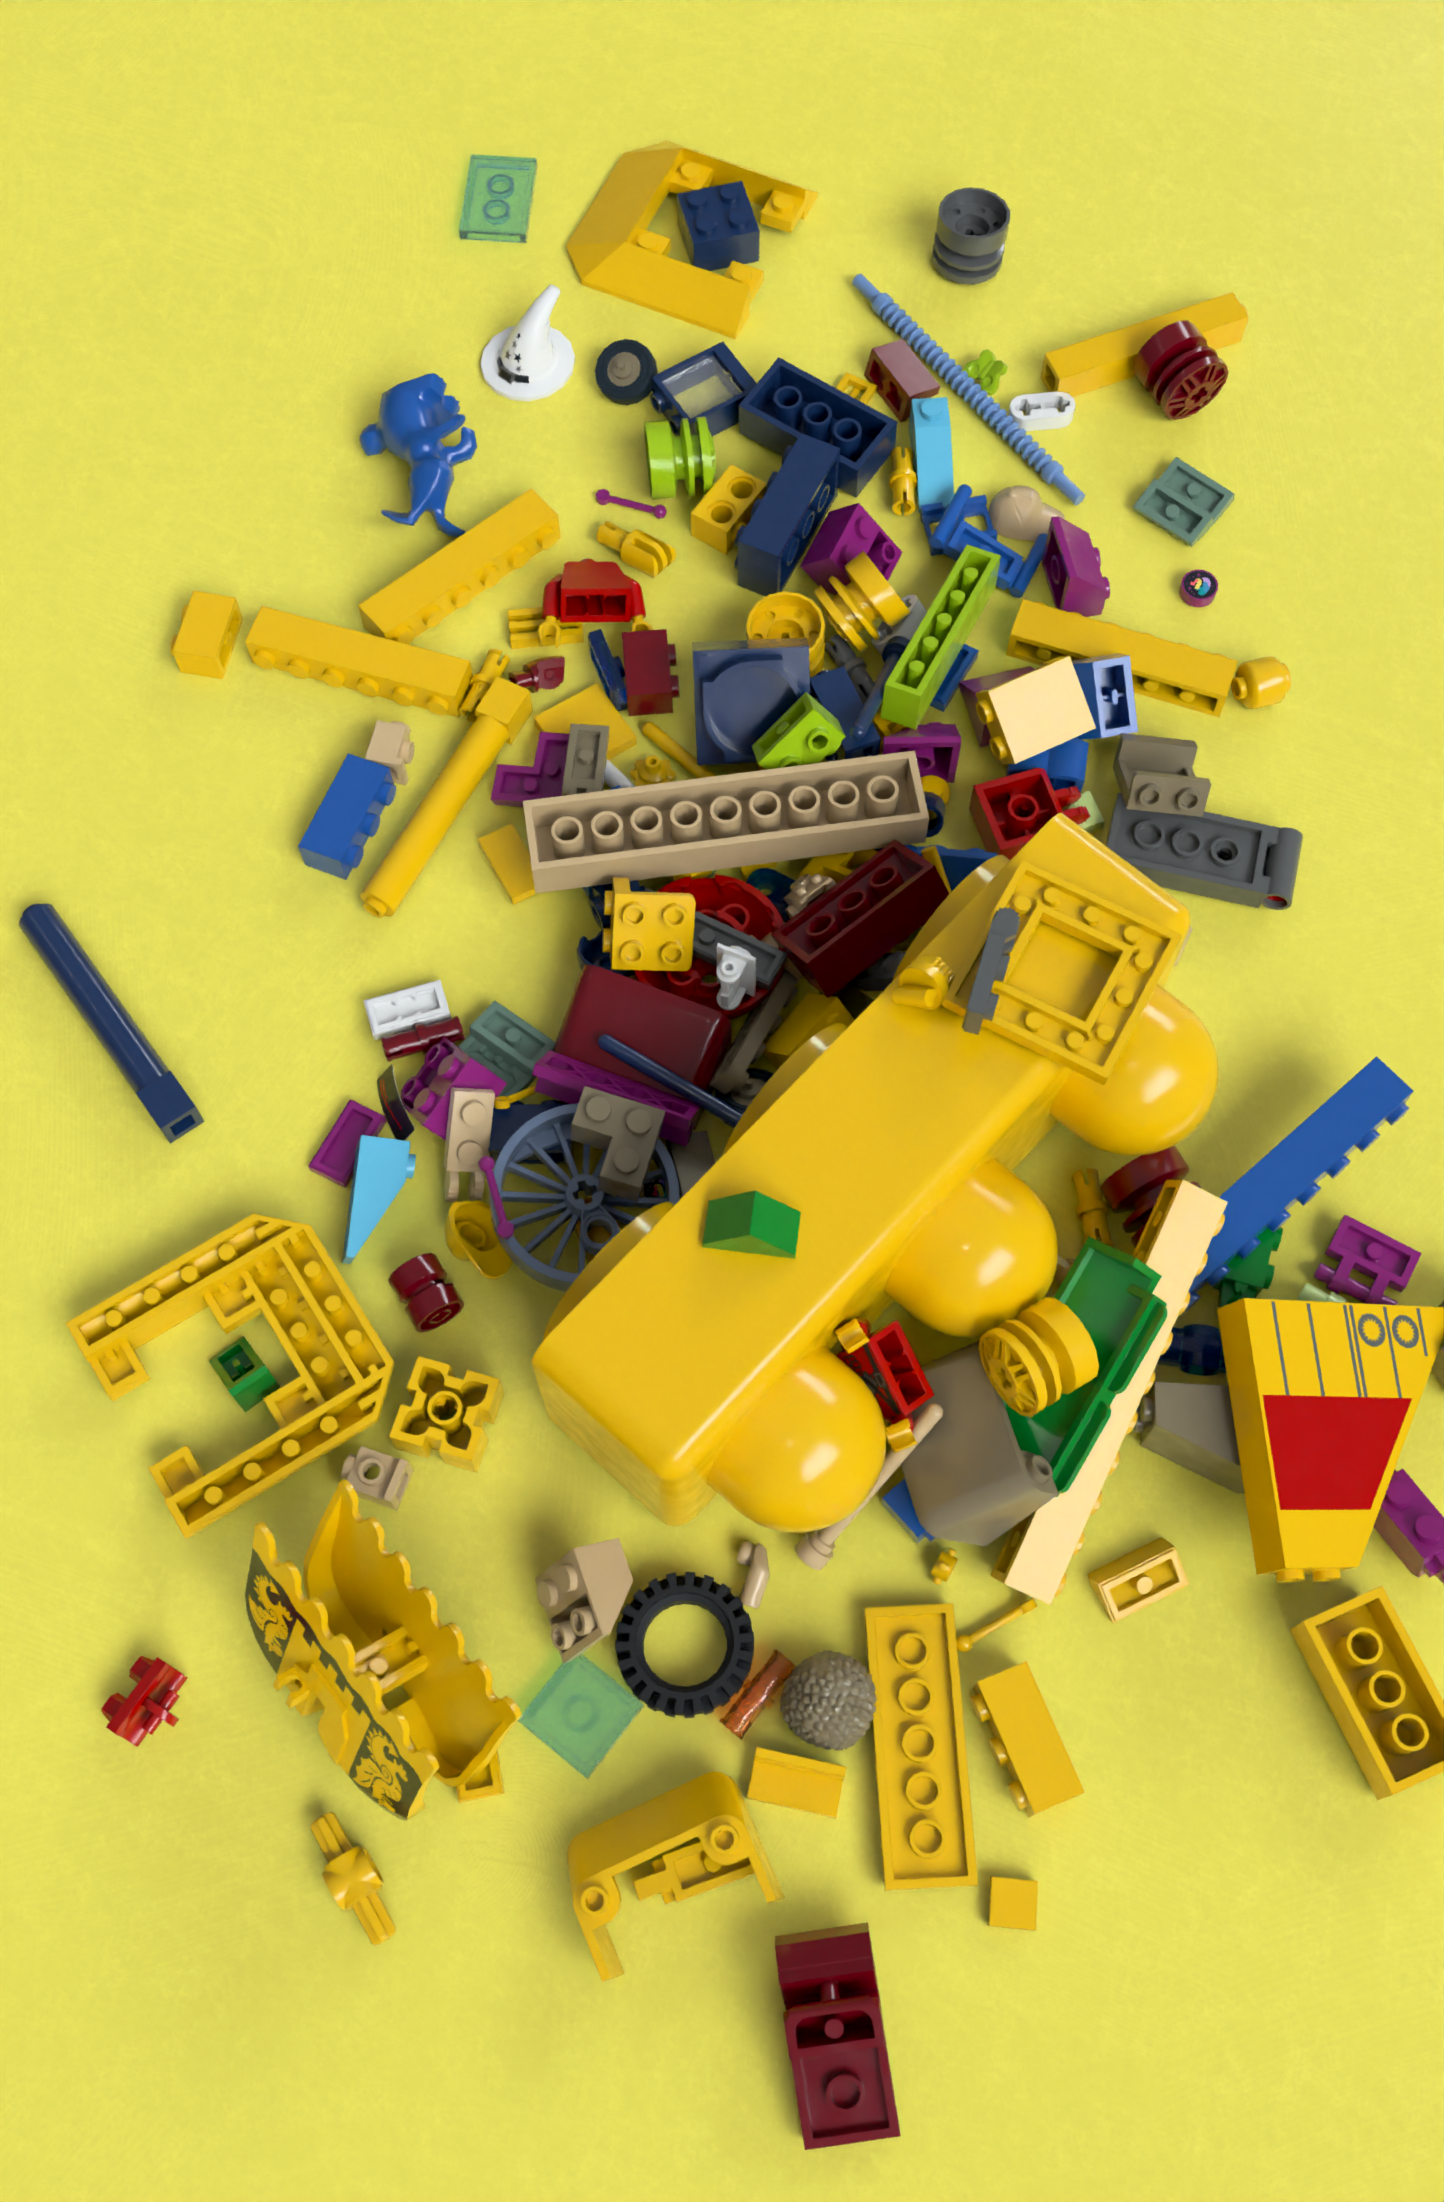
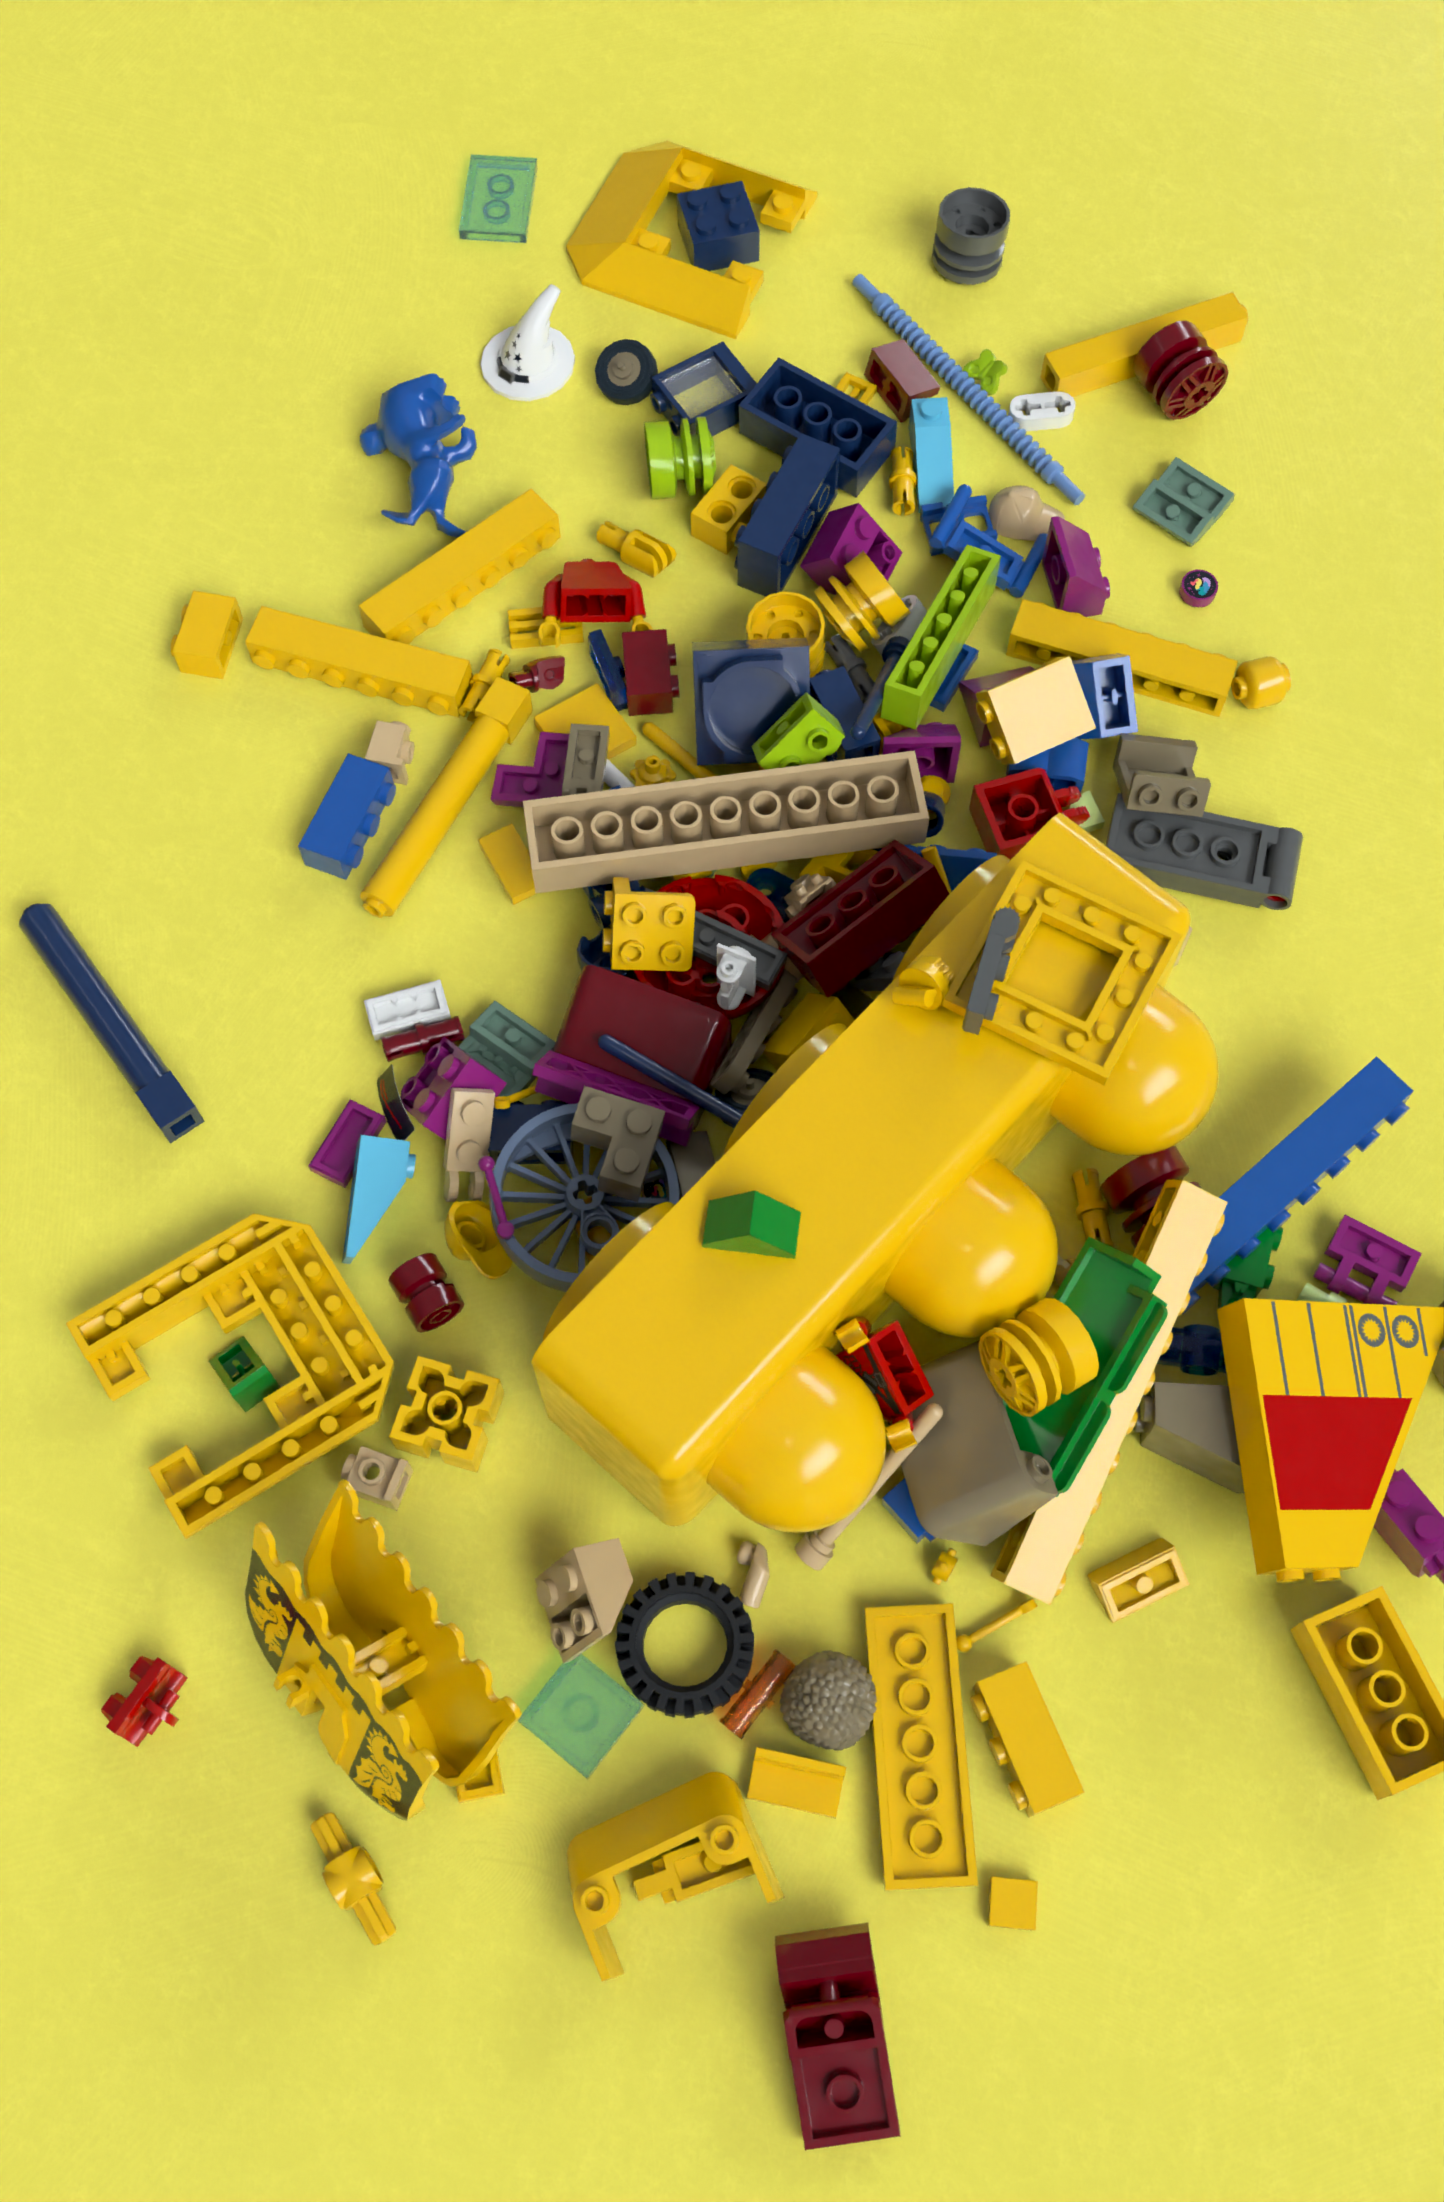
(603, 497): magenta hinge -> none

